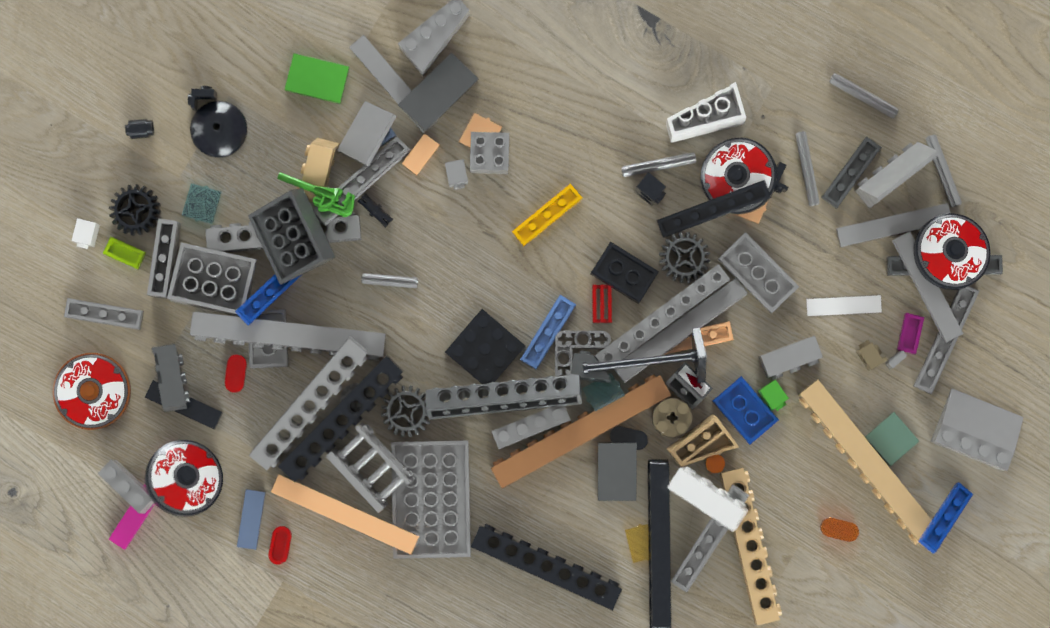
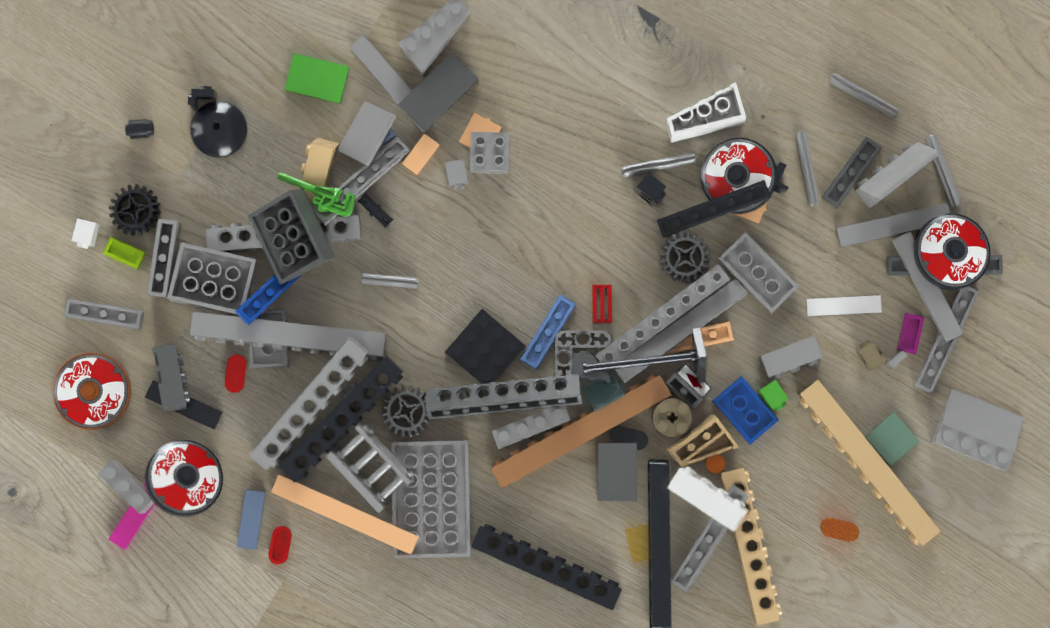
(201, 203): clear light blue piece -> none
(547, 215): yellow tile -> none
(624, 272): black tile -> none
(945, 517): blue tile -> none

